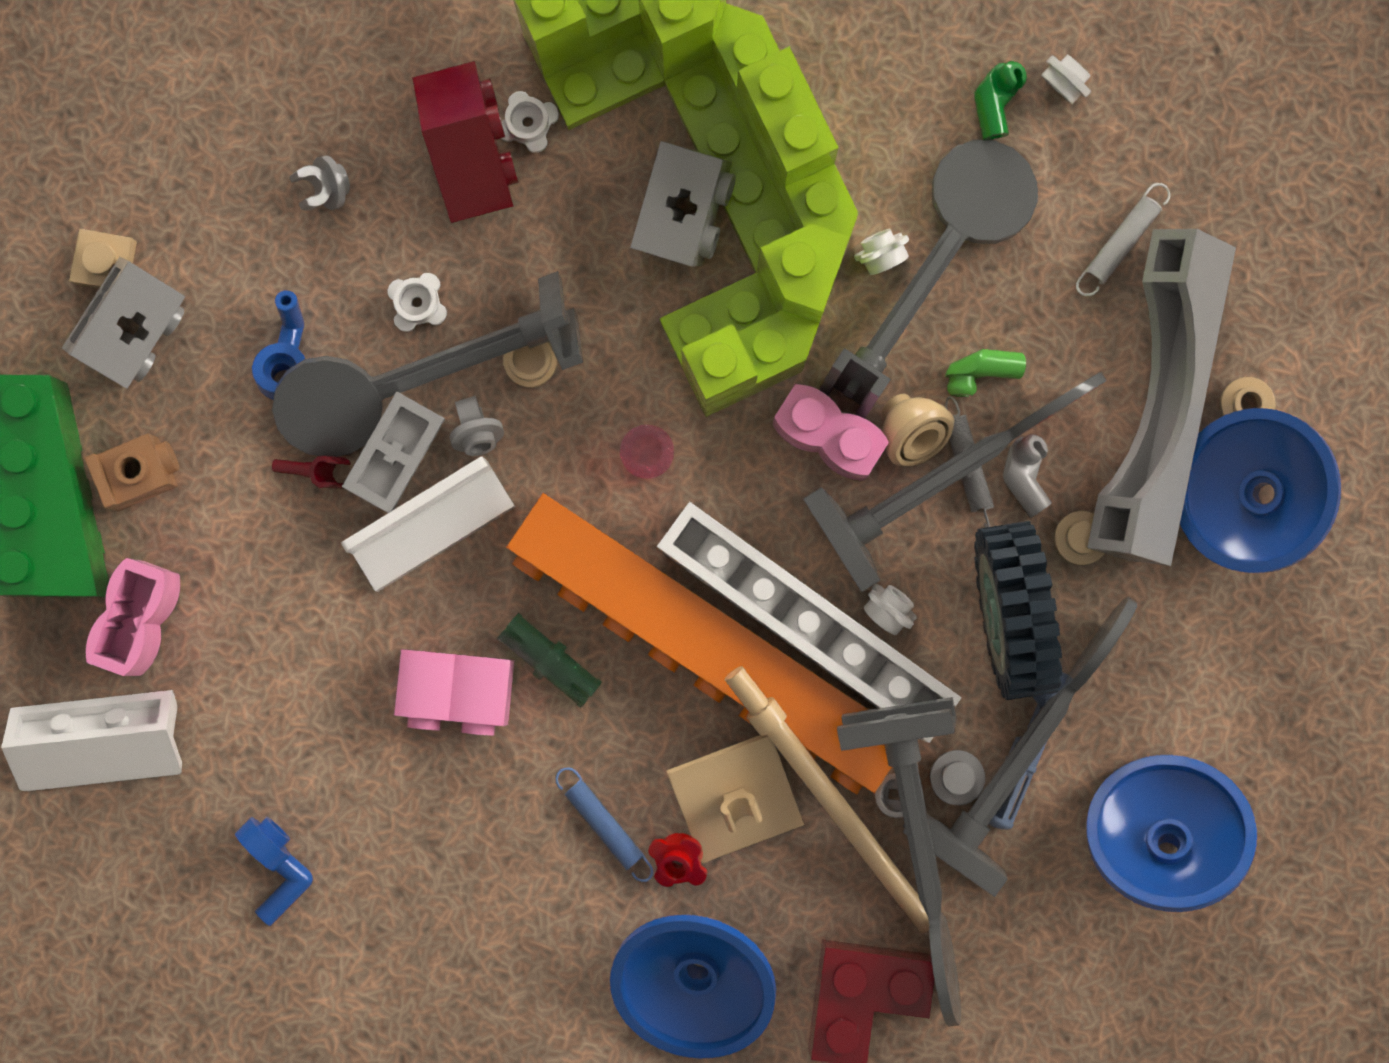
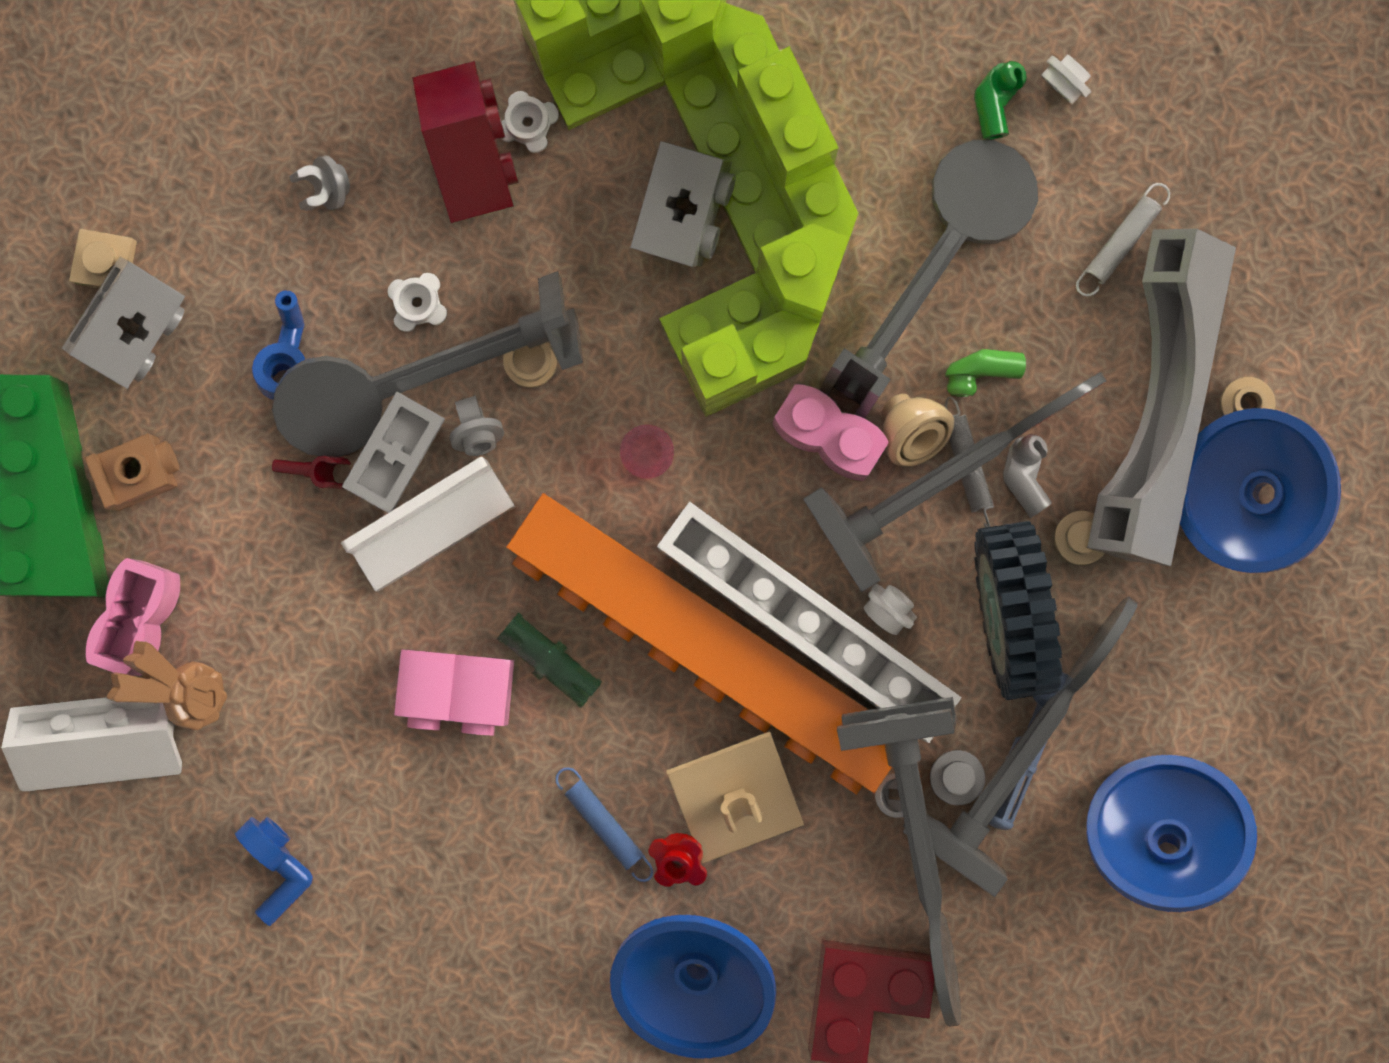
(189, 693): none -> medium nougat piece
(768, 720): tan bar -> none
(882, 251): white plate -> none

